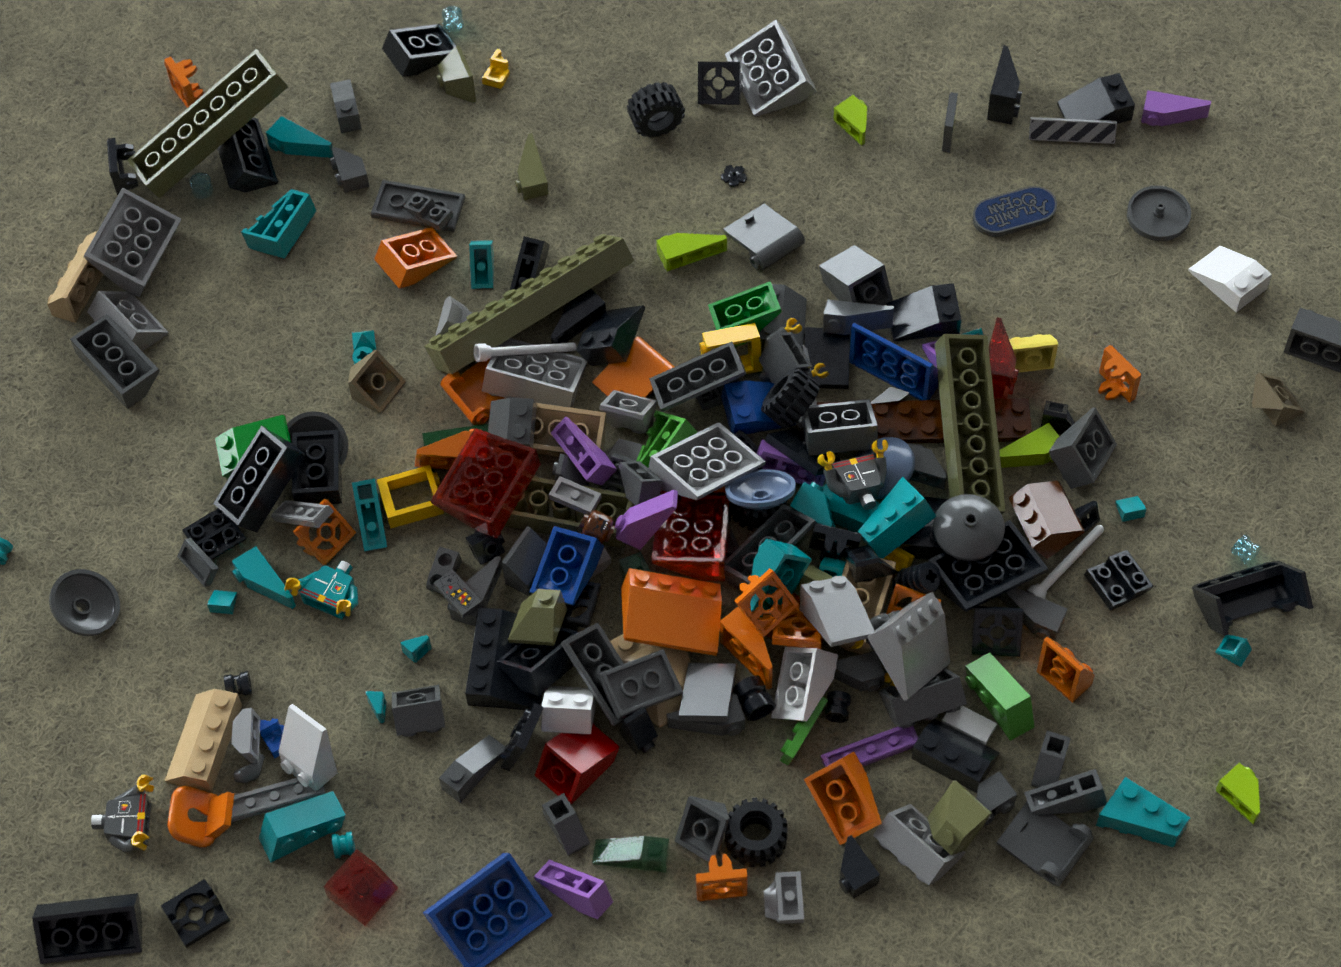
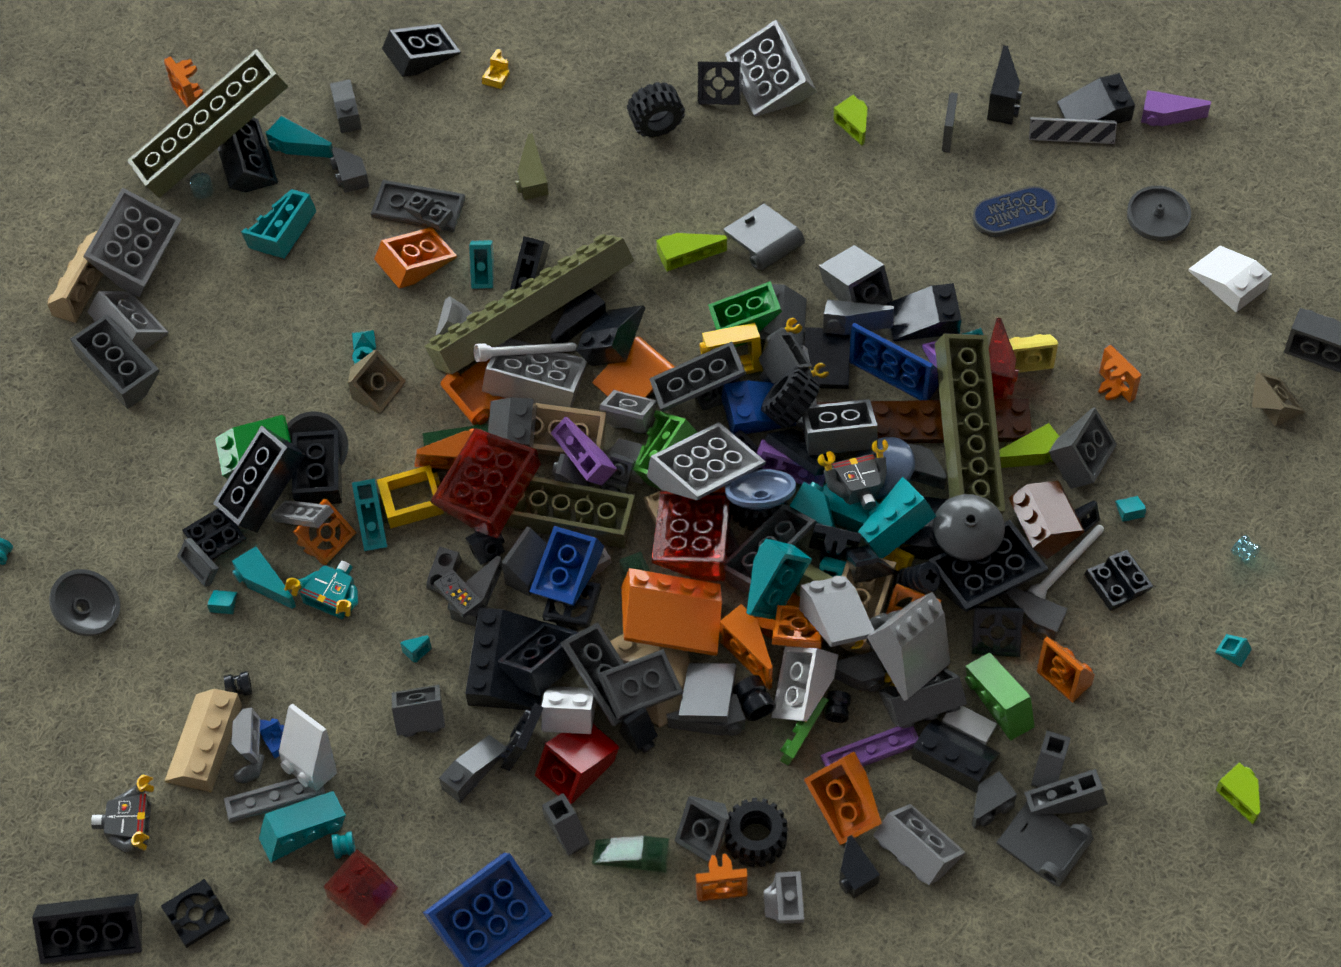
(116, 156): black piece -> none
(199, 834): orange piece -> none
(378, 704): teal slope -> none
(452, 18): clear light blue wheel -> none
(456, 76): olive slope -> none
(539, 618): olive slope -> none
(575, 496): light grey plate -> none
(576, 888): medium lavender slope -> none
(598, 526): reddish brown head -> none
(639, 482): dark grey slope -> none
(645, 519): medium lavender slope -> none
(734, 175): black plant -> none
(777, 612): orange piece -> none
(890, 395): white sticker -> none
(957, 819): olive slope -> none
(1057, 416): black slope -> none
(1143, 814): teal wedge -> none
(1251, 591): black windscreen -> none

